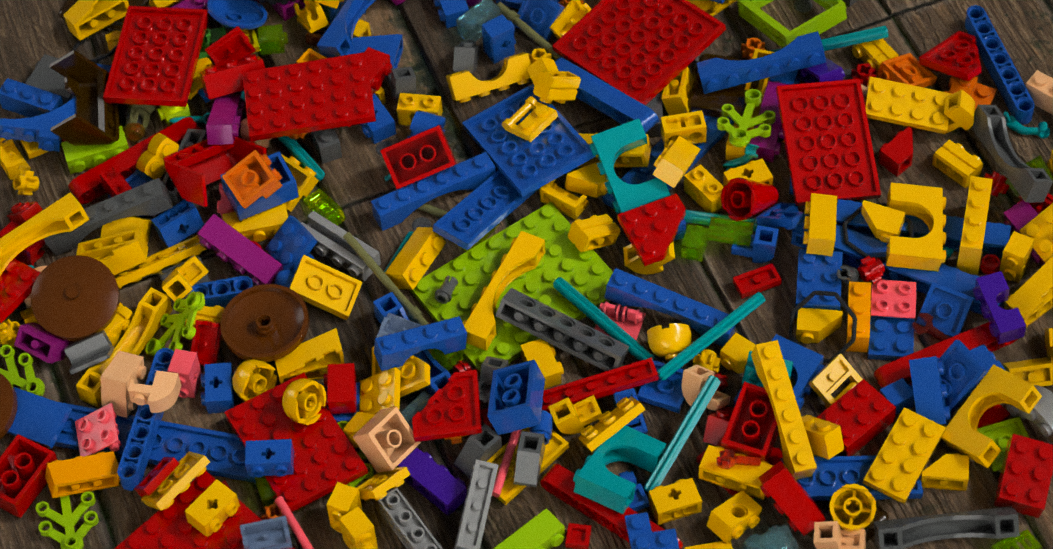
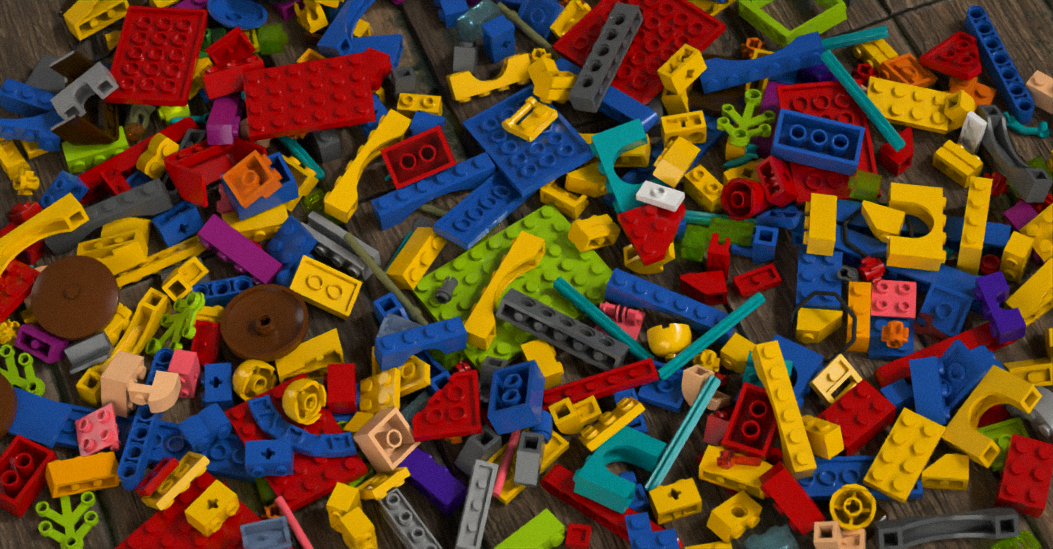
(61, 186): none -> blue brick
(94, 81): none -> light grey arch
(205, 428): none -> blue brick
(303, 442): none -> blue tile
(343, 199): none -> yellow arch
(605, 57): none -> dark grey brick
(660, 196): none -> white plate
(682, 69): none -> yellow brick
(705, 287): none -> red slope
(718, 255): none -> red hinge
(776, 181): none -> red brick
(817, 142): none -> blue brick
(862, 100): none -> teal axle
(864, 186): none -> clear neon green brick
(895, 334): none -> orange gear
(972, 132): none -> white plate

